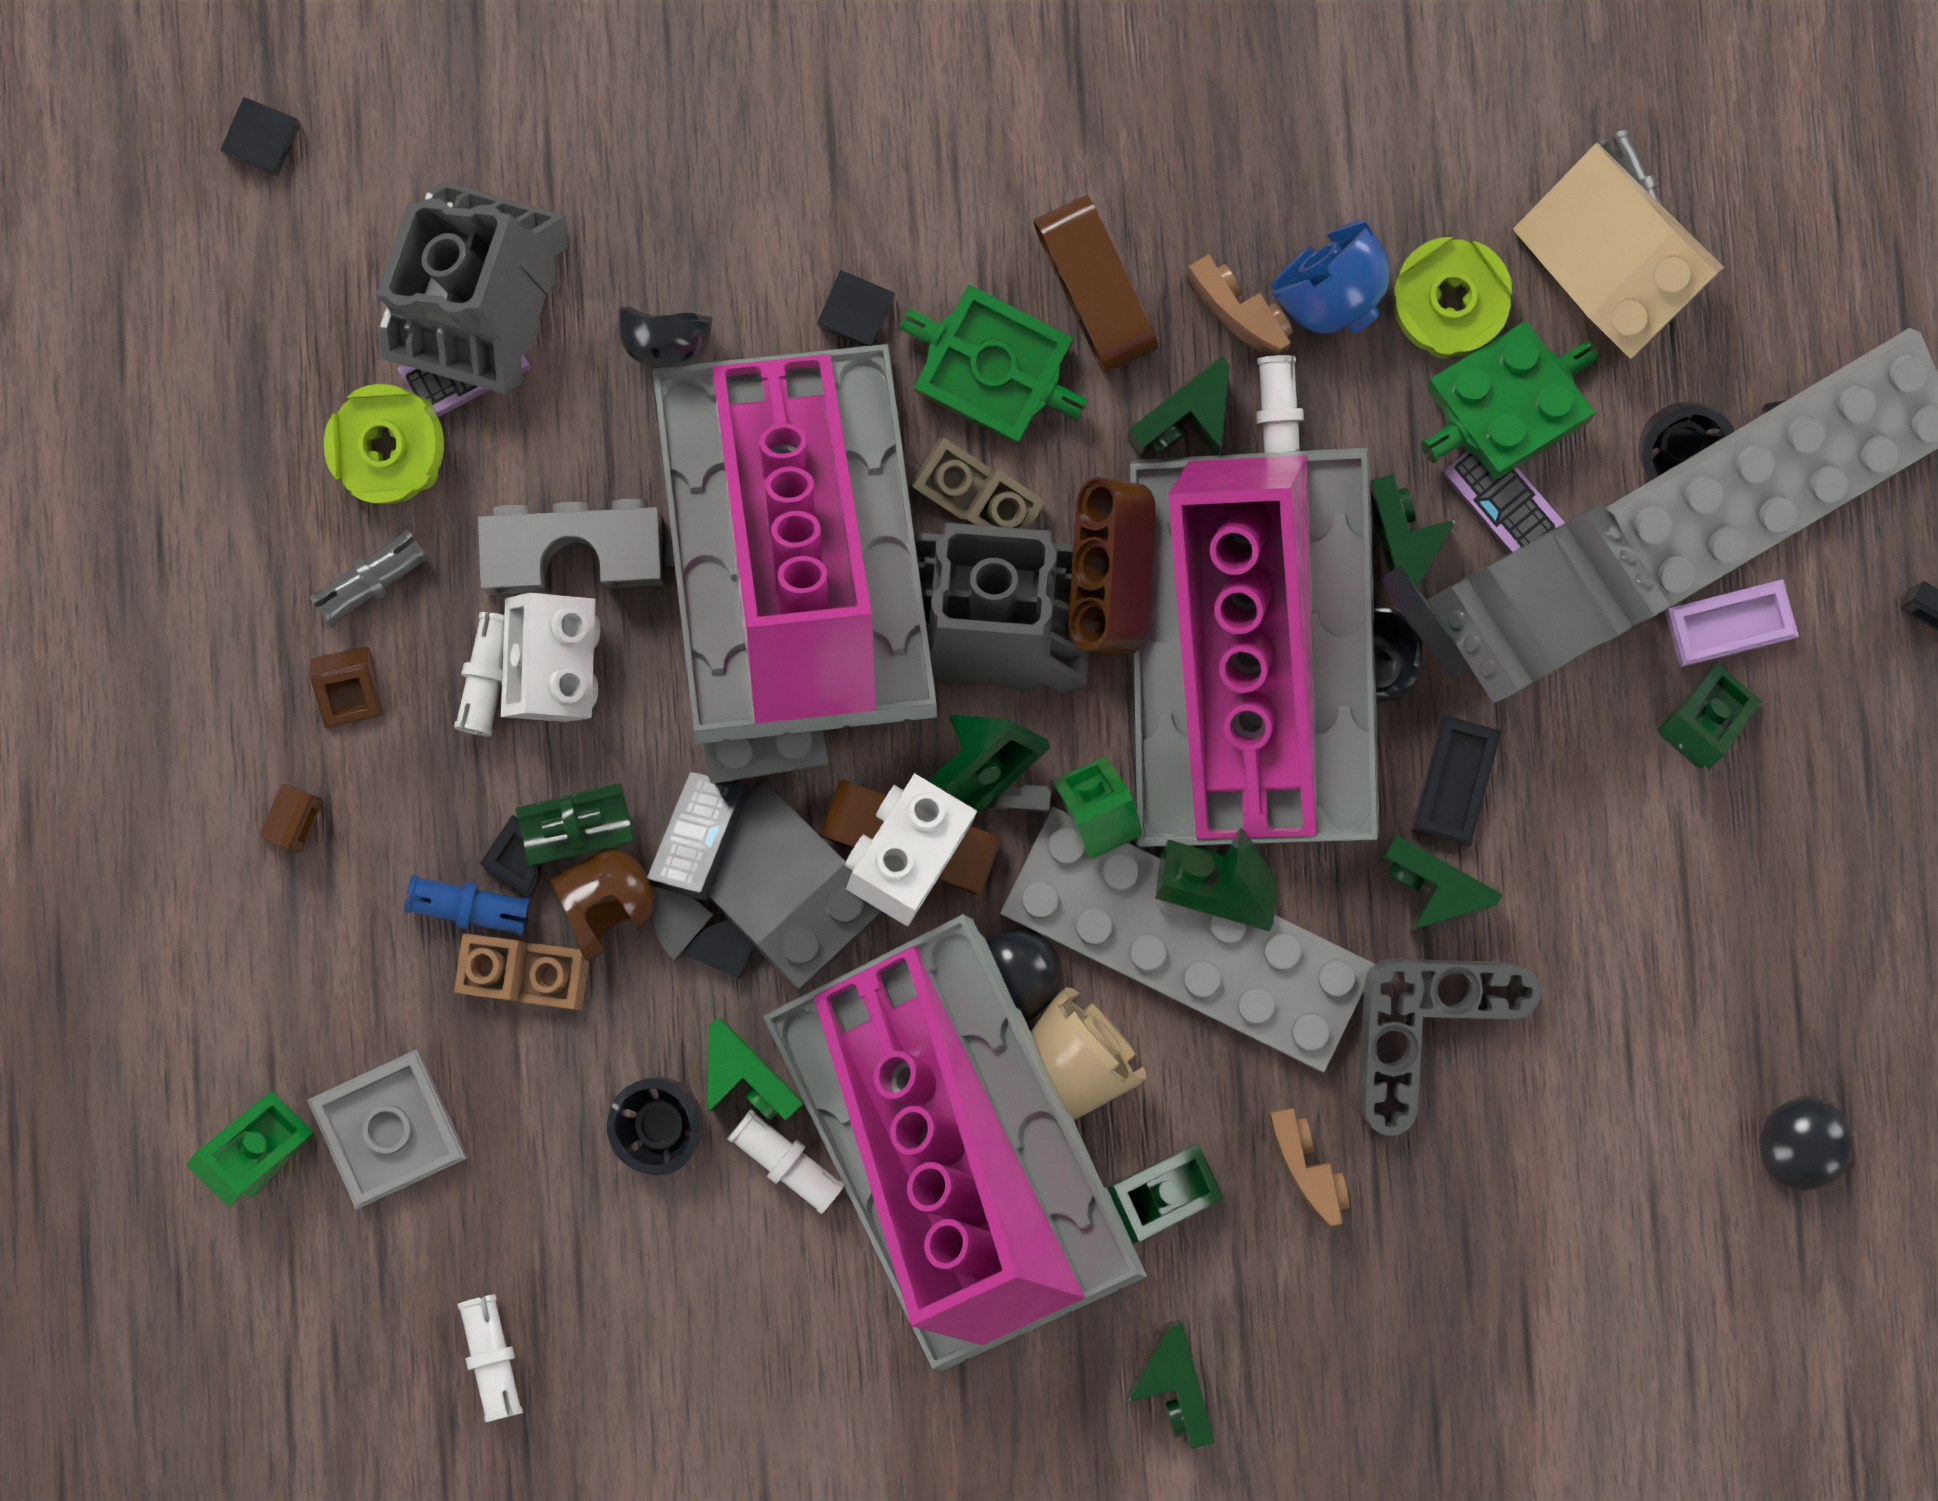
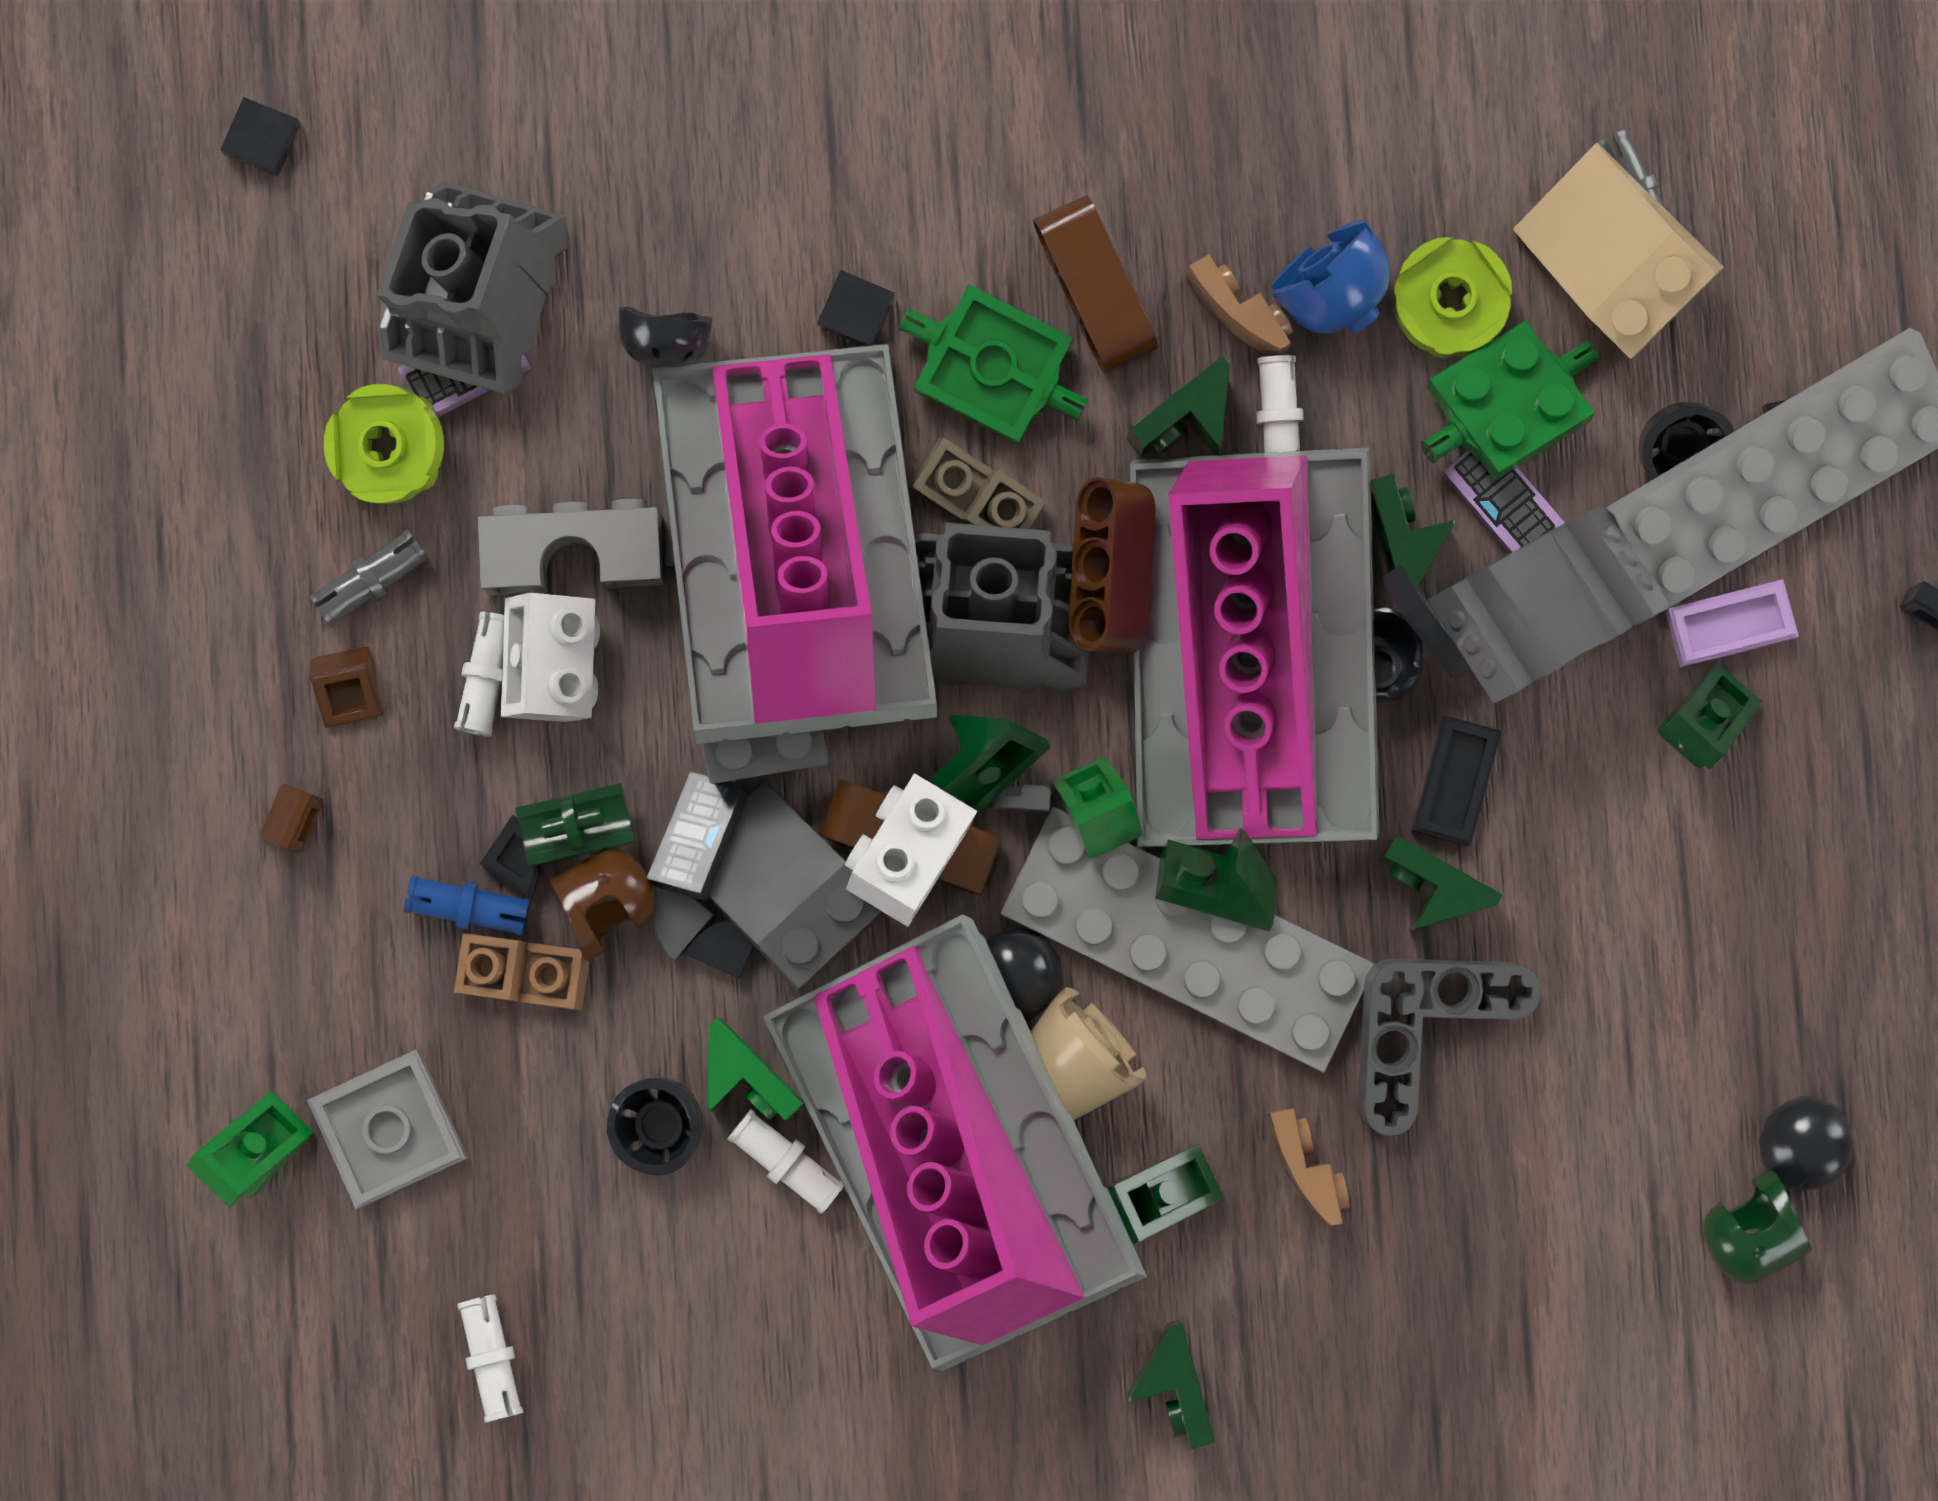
(1768, 1250): none -> dark green helmet

